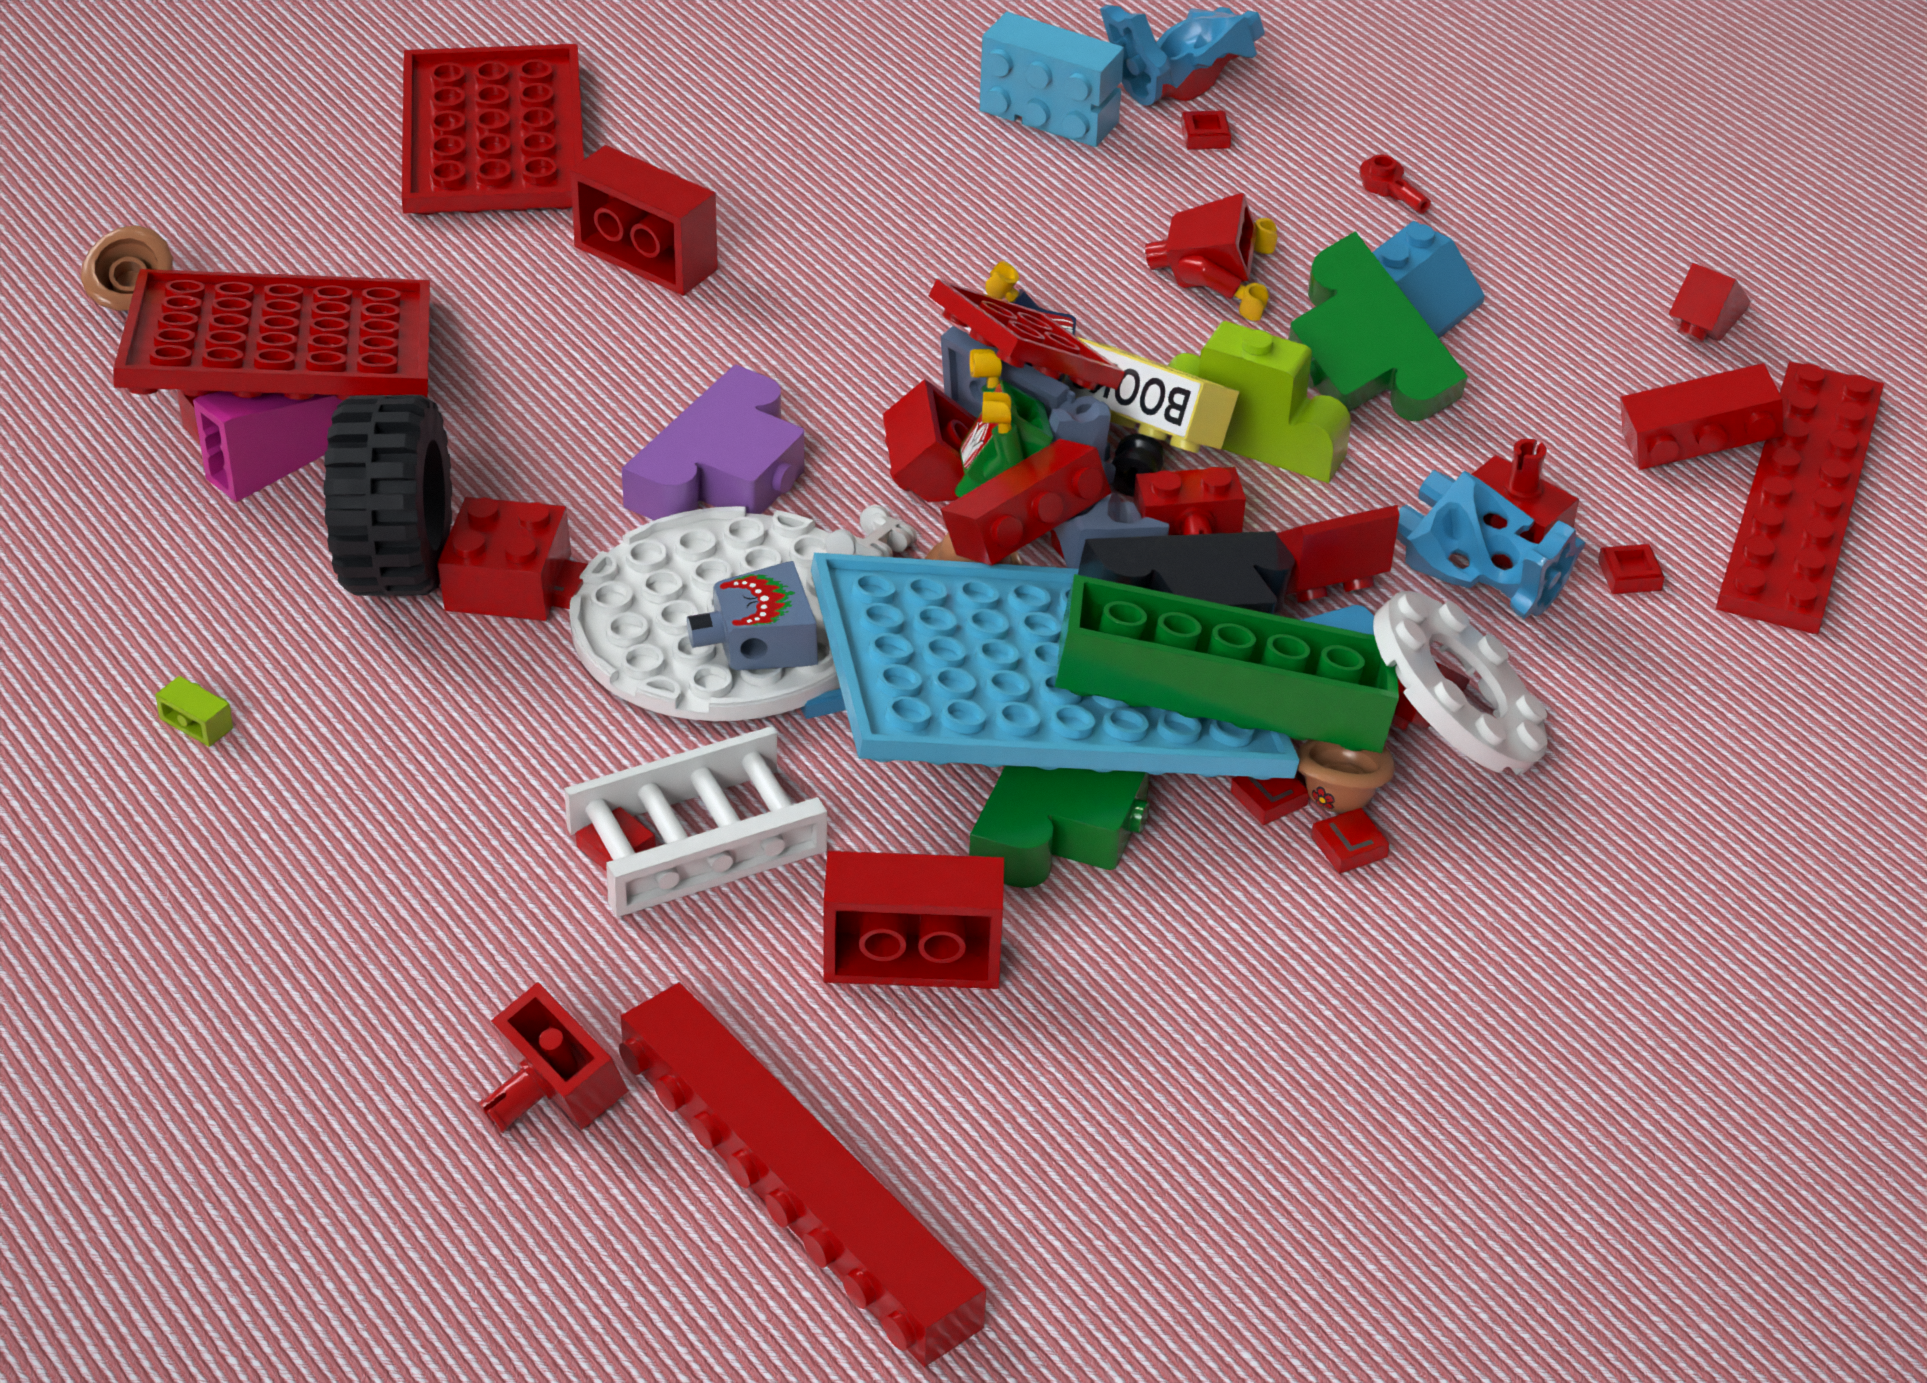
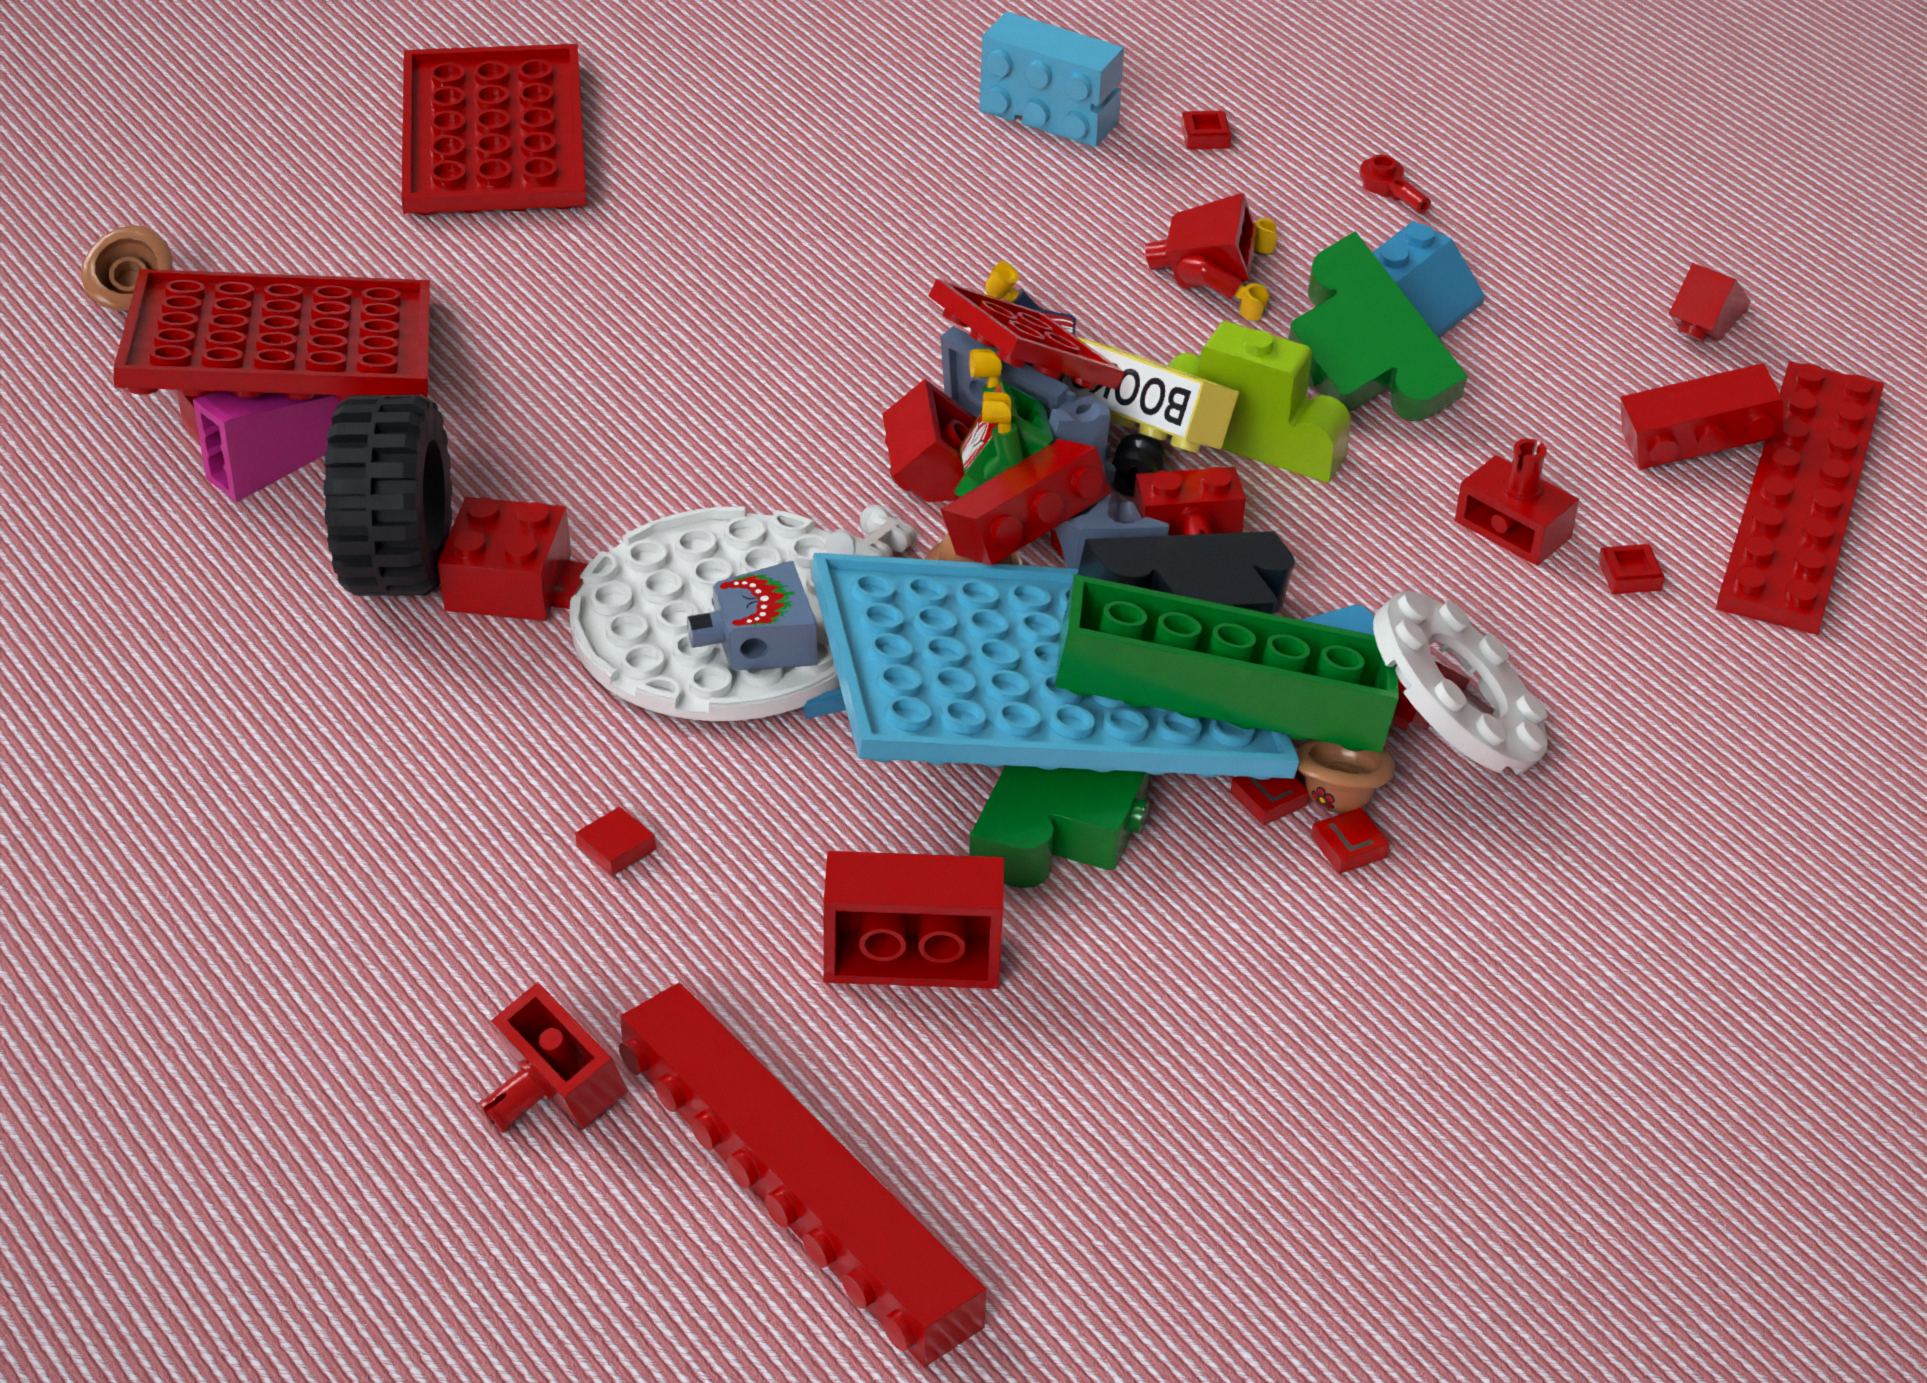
(194, 711): lime piece -> none
(644, 219): red brick -> none
(707, 858): white fence -> none
(719, 451): medium lavender brick -> none
(1185, 56): dark azure hips -> none
(1341, 551): red slope -> none
(1457, 527): dark azure hips -> none

